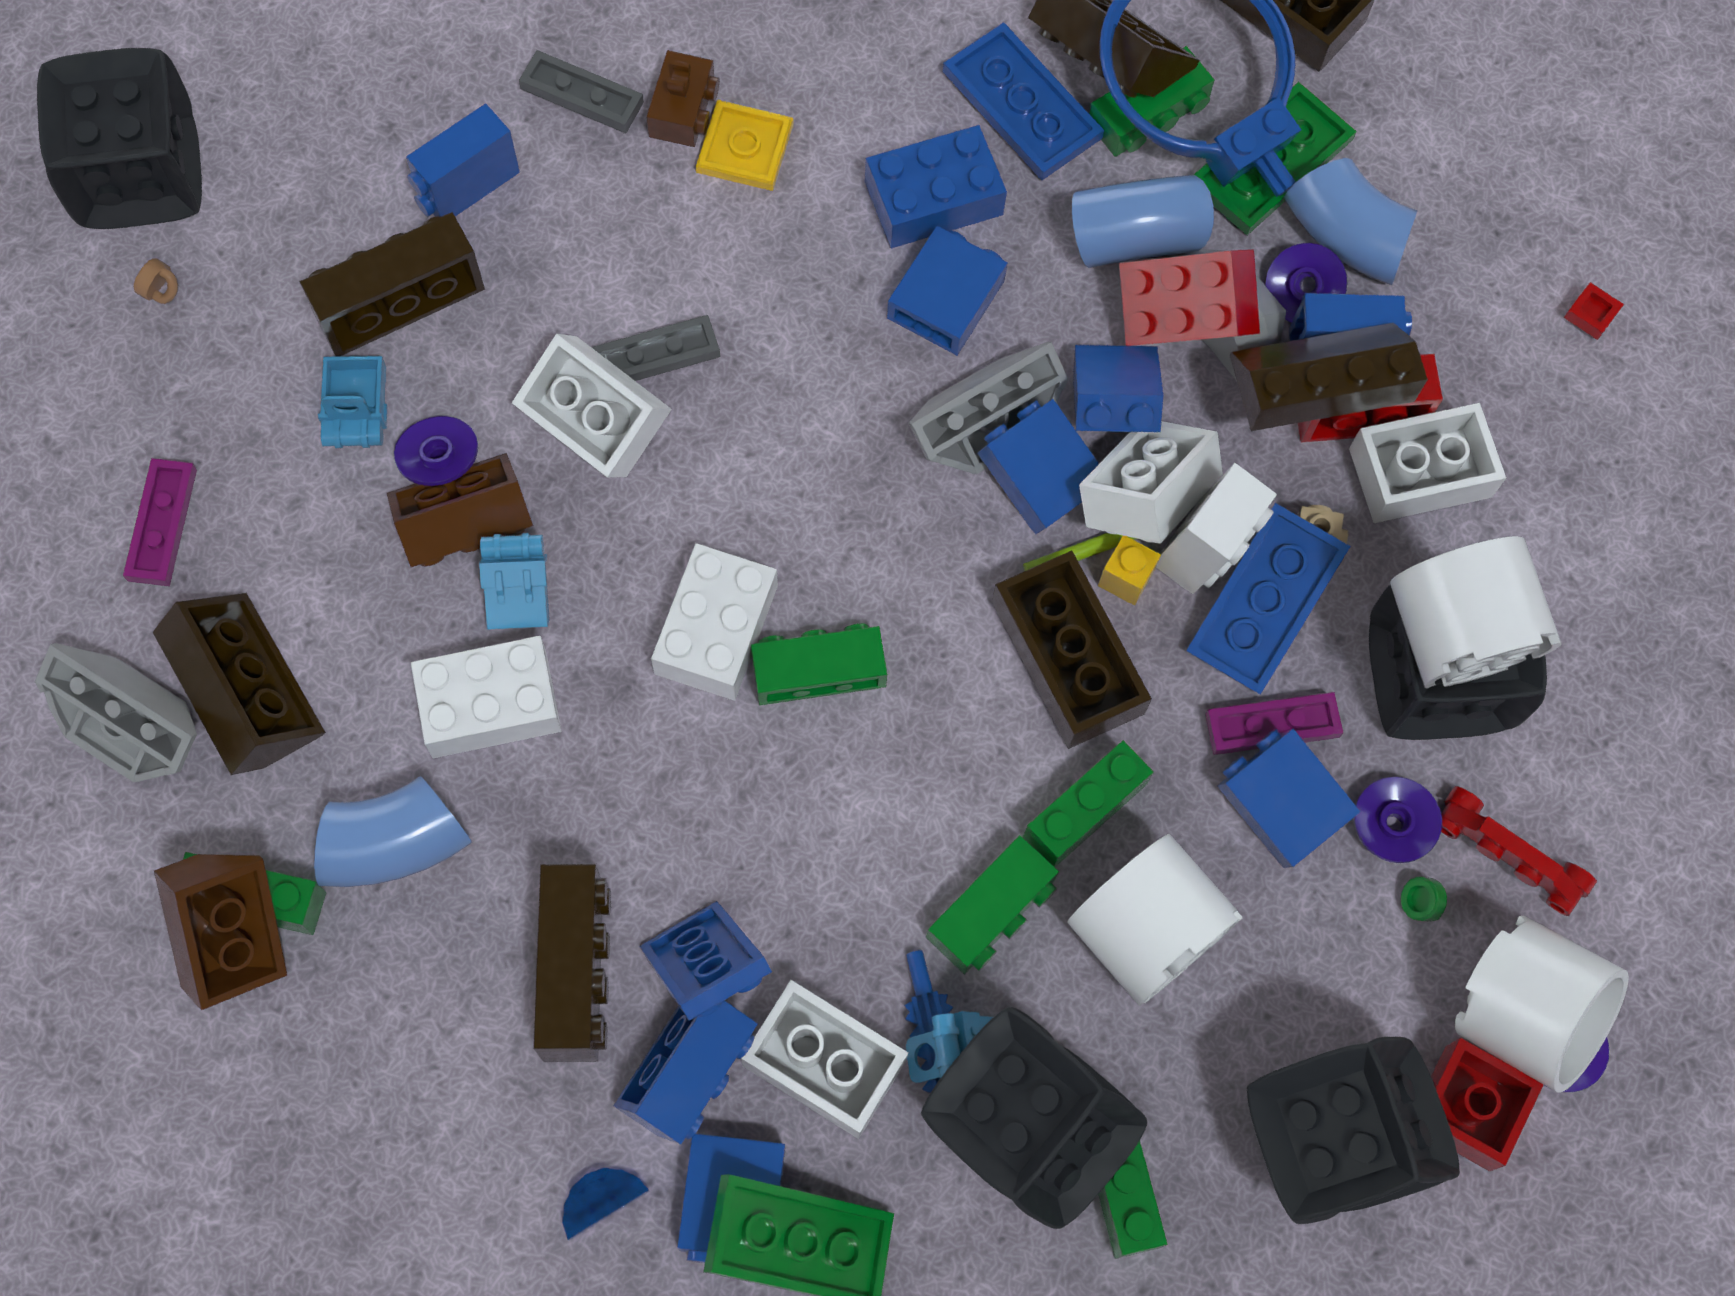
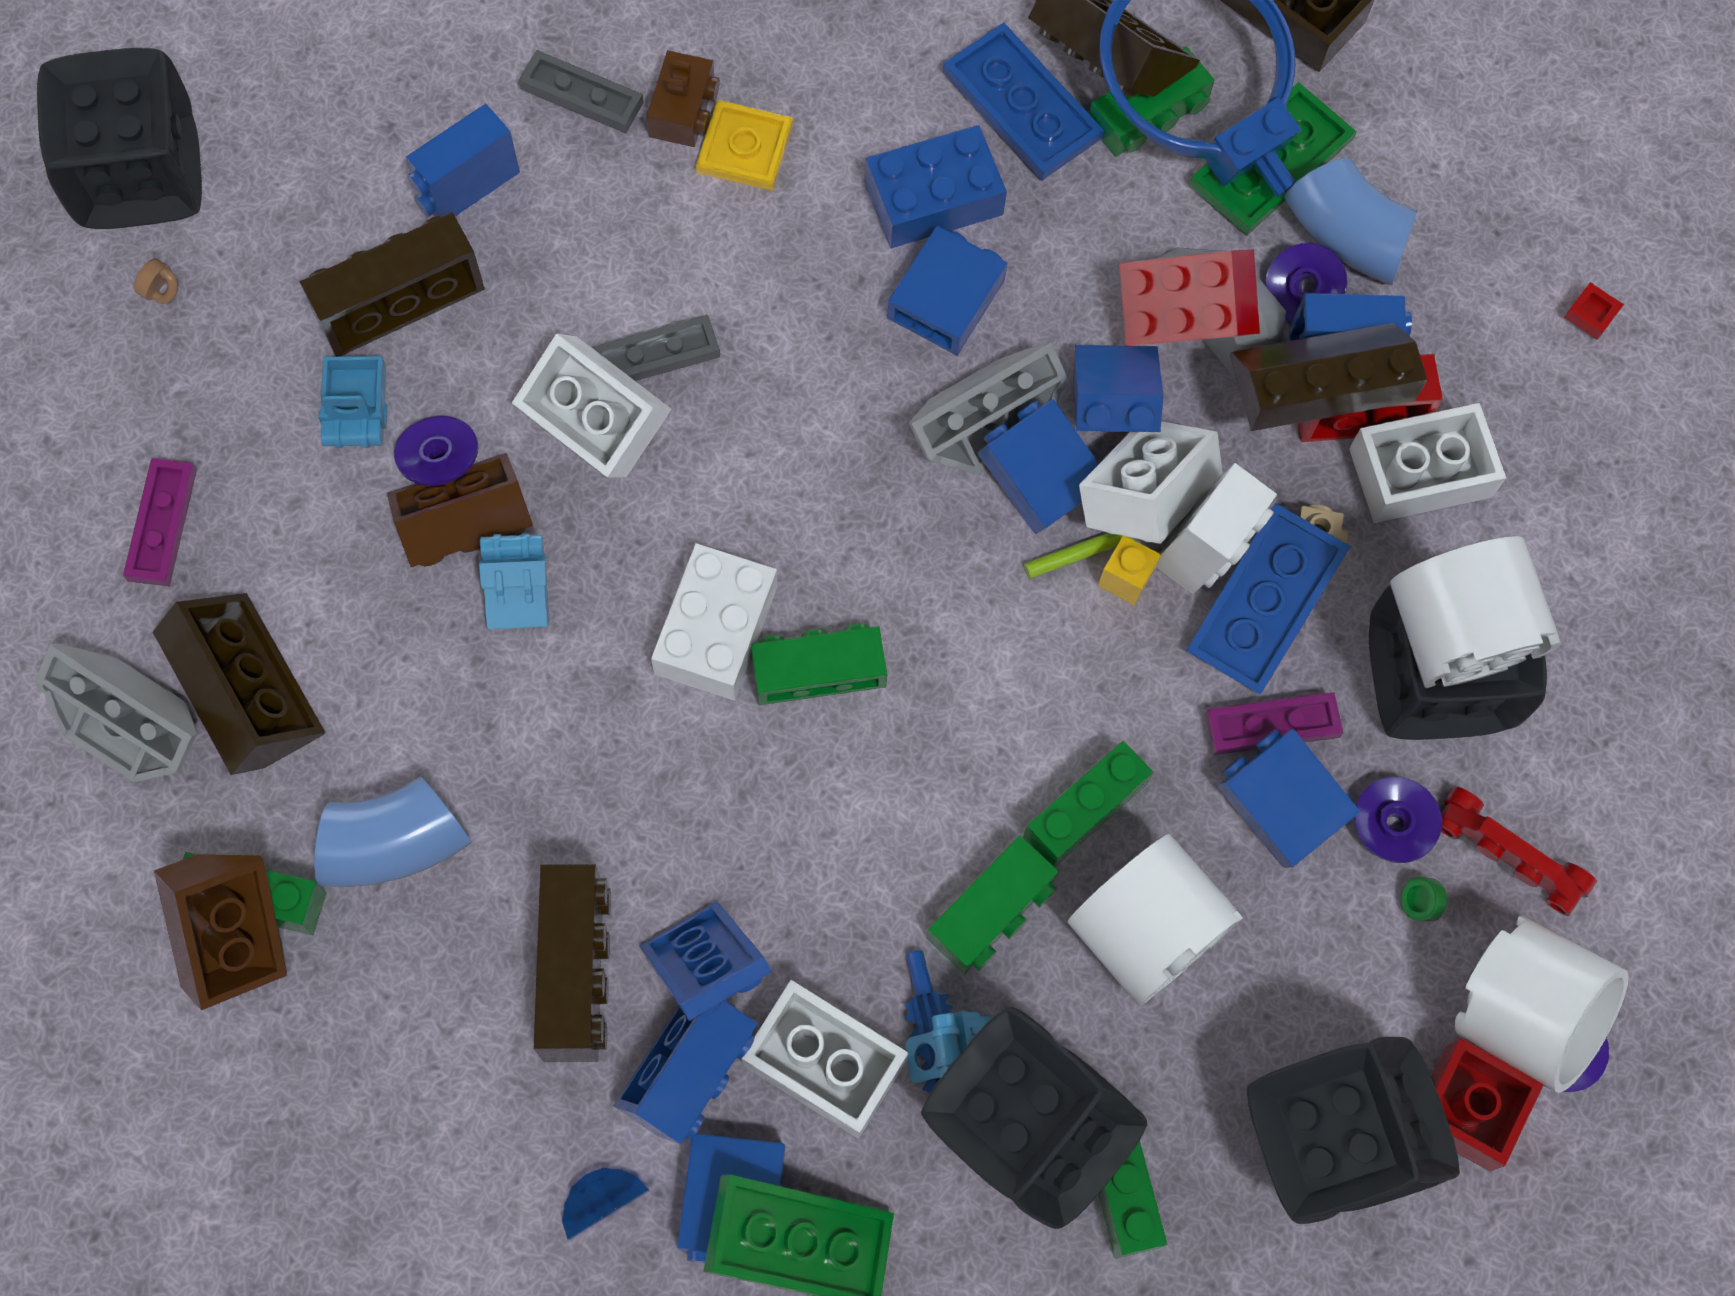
(485, 697): white brick -> none
(1070, 649): dark brown brick -> none
(1142, 219): medium blue brick -> none

